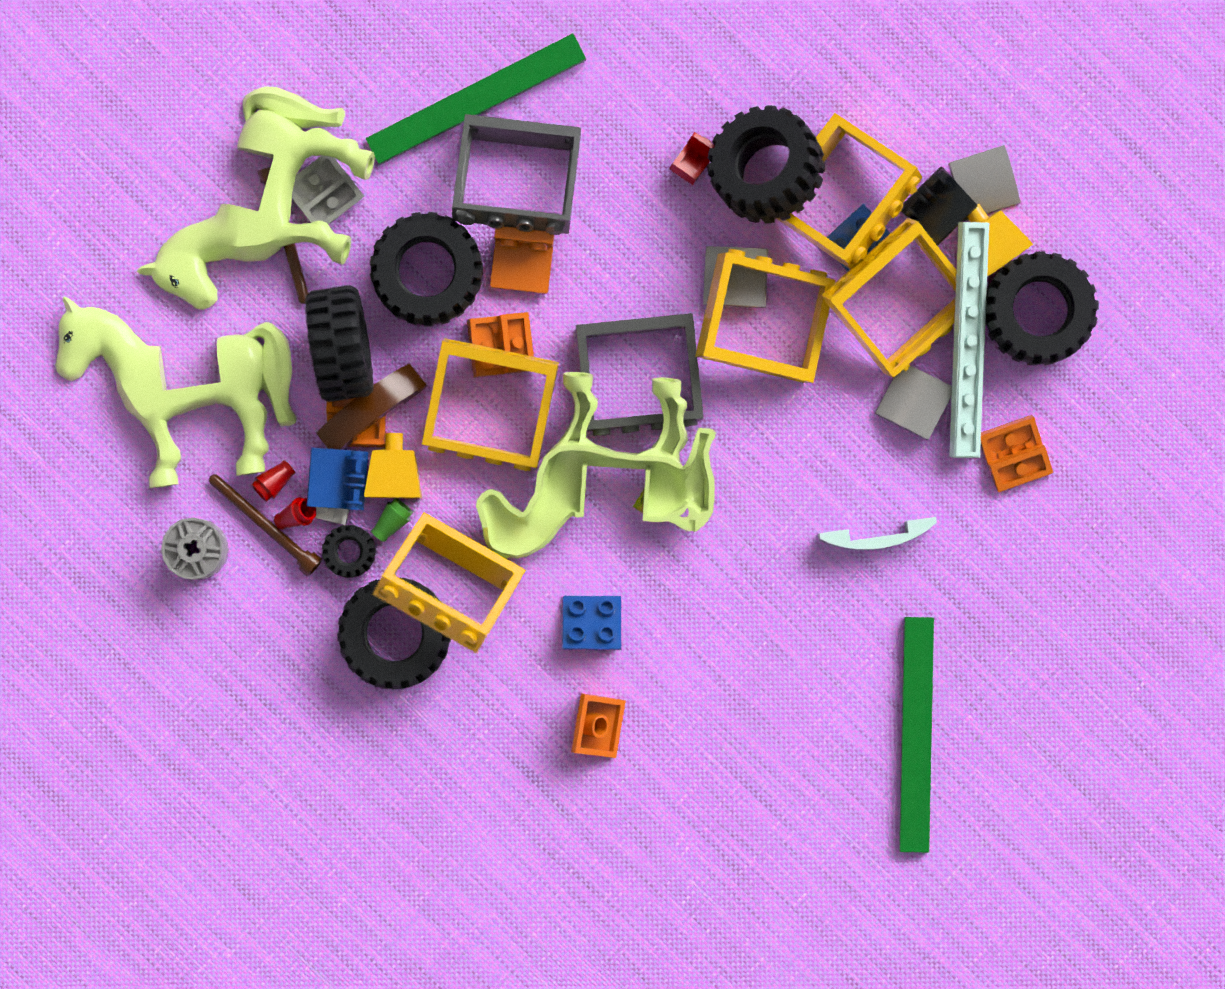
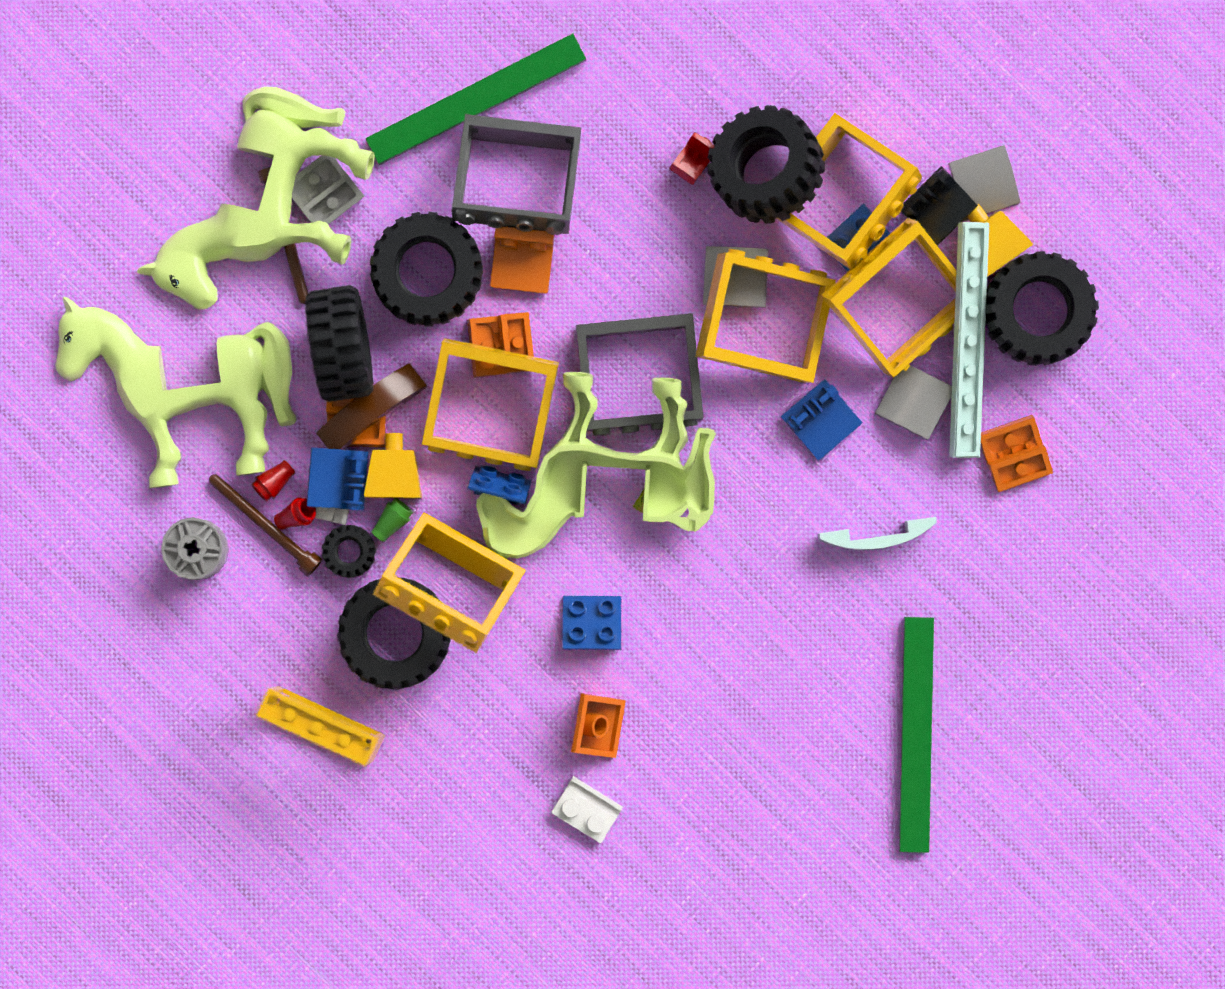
(320, 725): none -> yellow window
(509, 486): none -> blue hinge
(587, 809): none -> white plate
(821, 419): none -> blue hinge

